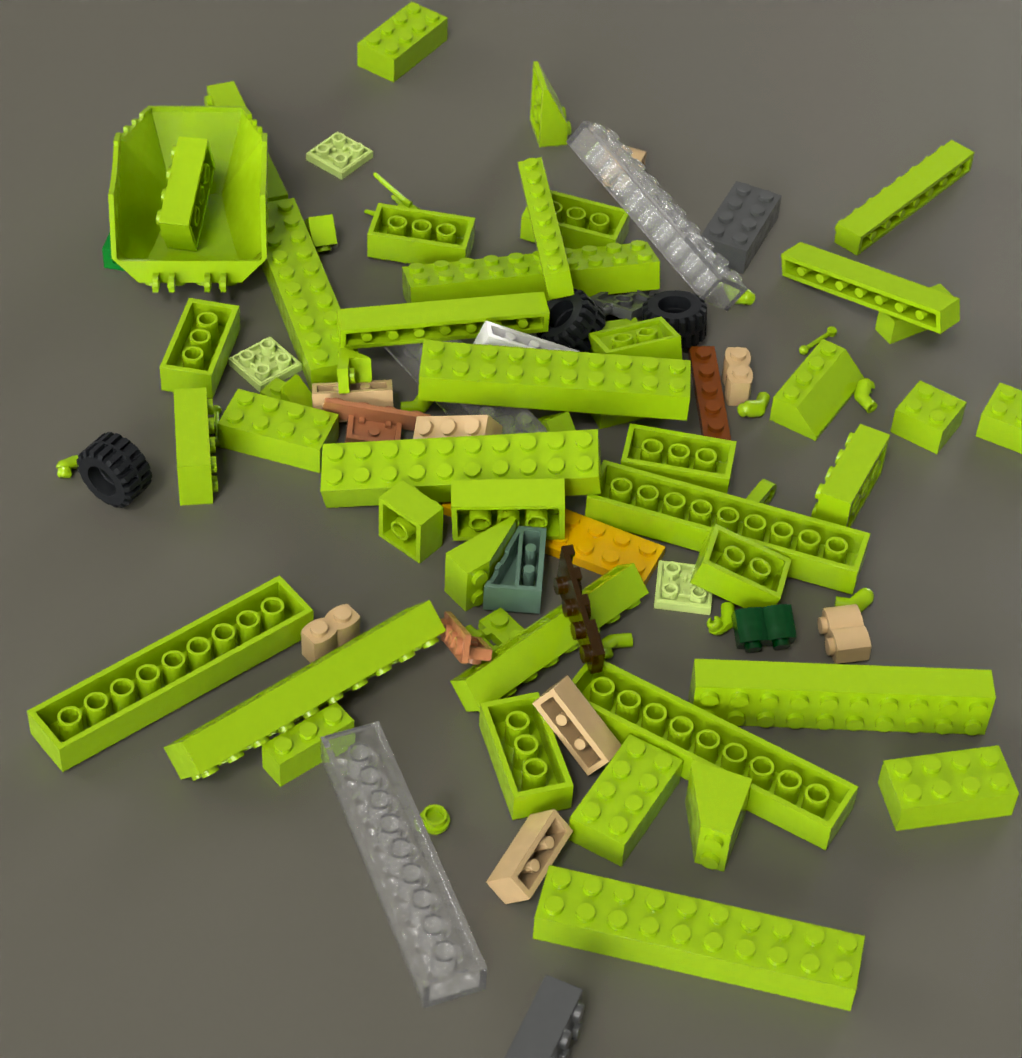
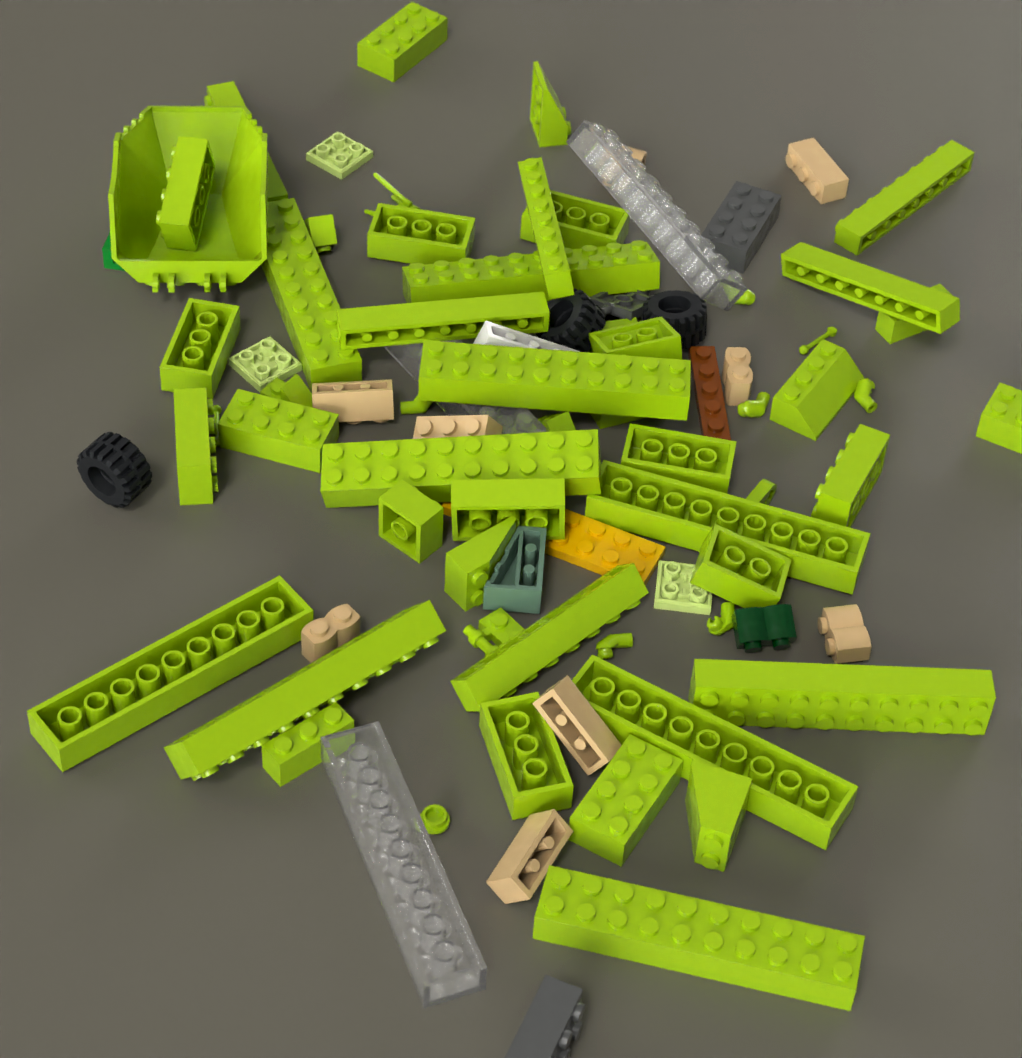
(66, 465): lime arm -> none
(352, 369): lime slope -> none
(371, 422): nougat bracket -> none
(461, 643): nougat bracket -> none
(577, 608): dark brown wing -> none
(817, 170): none -> tan brick
(863, 598): lime arm -> none
(928, 417): lime brick -> none
(947, 787): lime brick -> none

